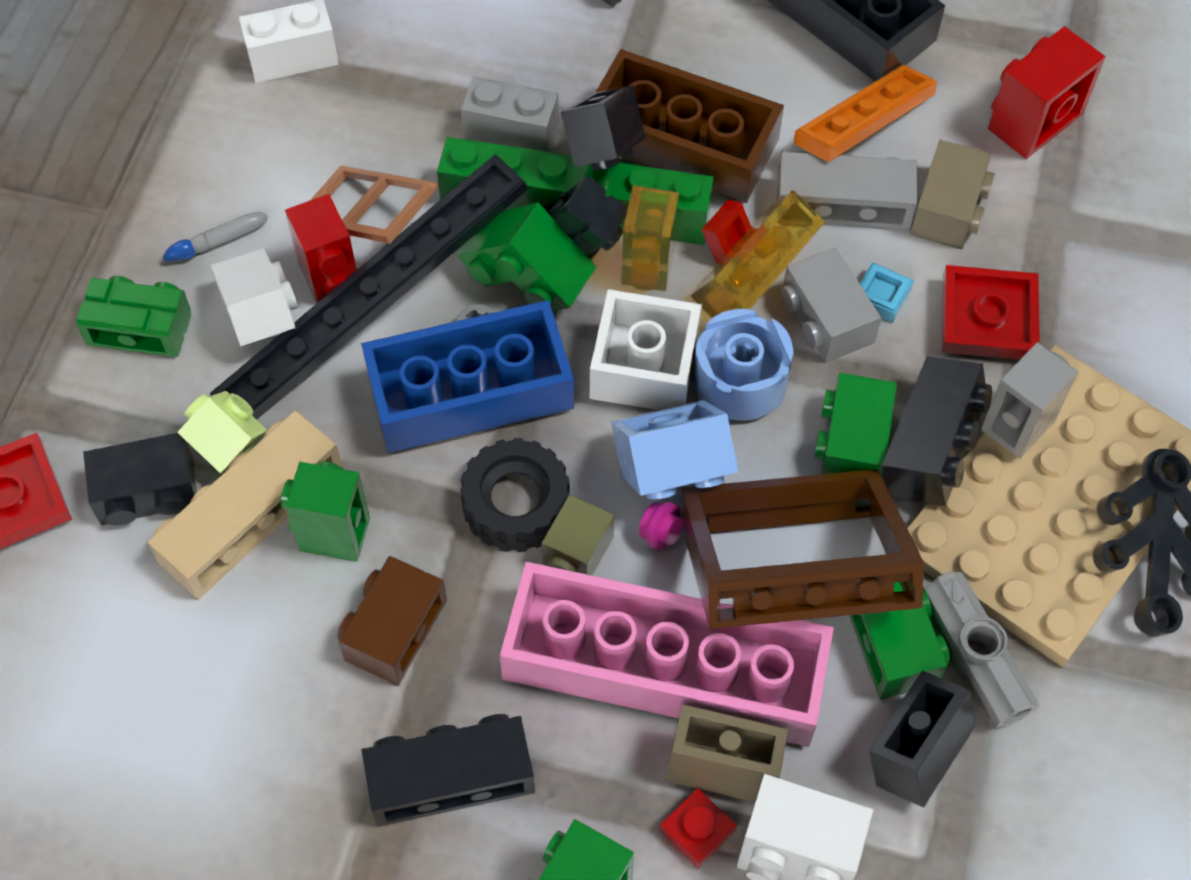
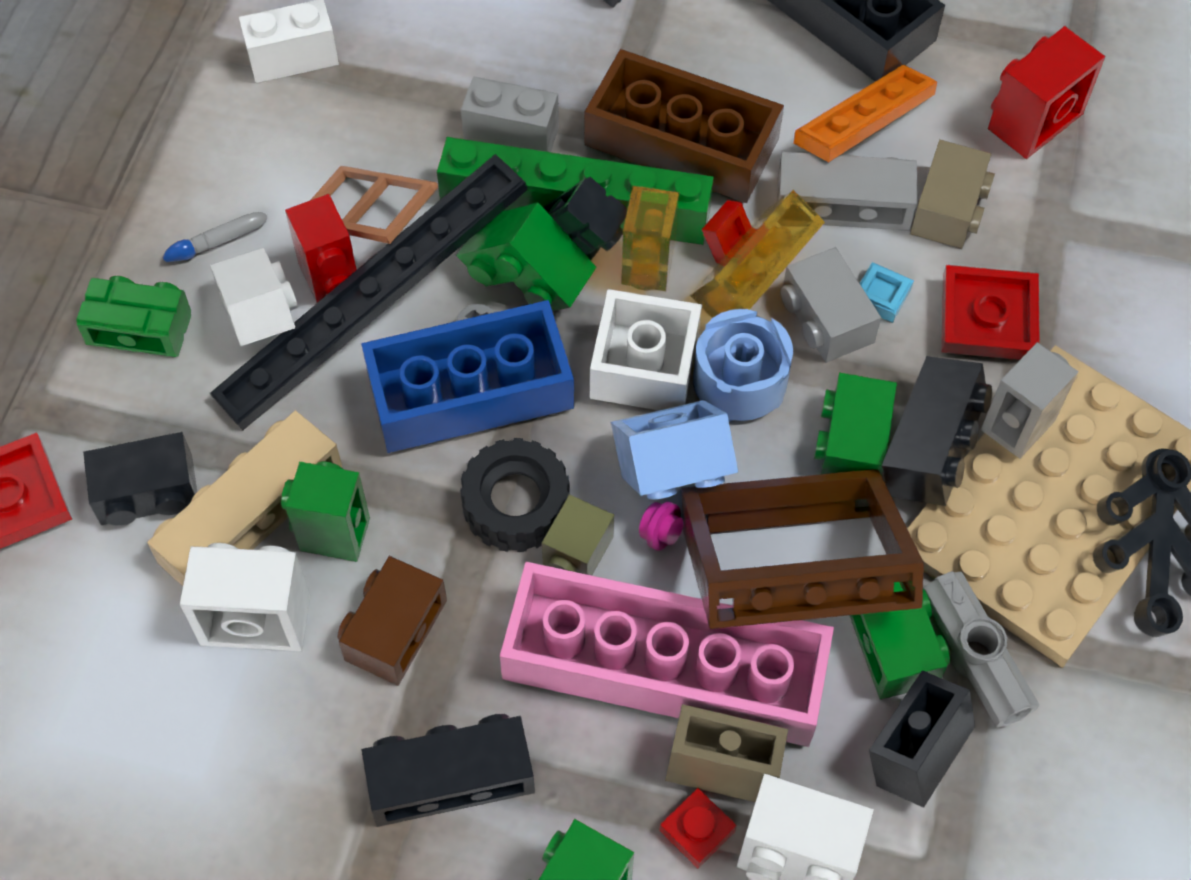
(221, 428): yellowish green brick -> none
(245, 597): none -> white brick
(603, 127): black brick -> none

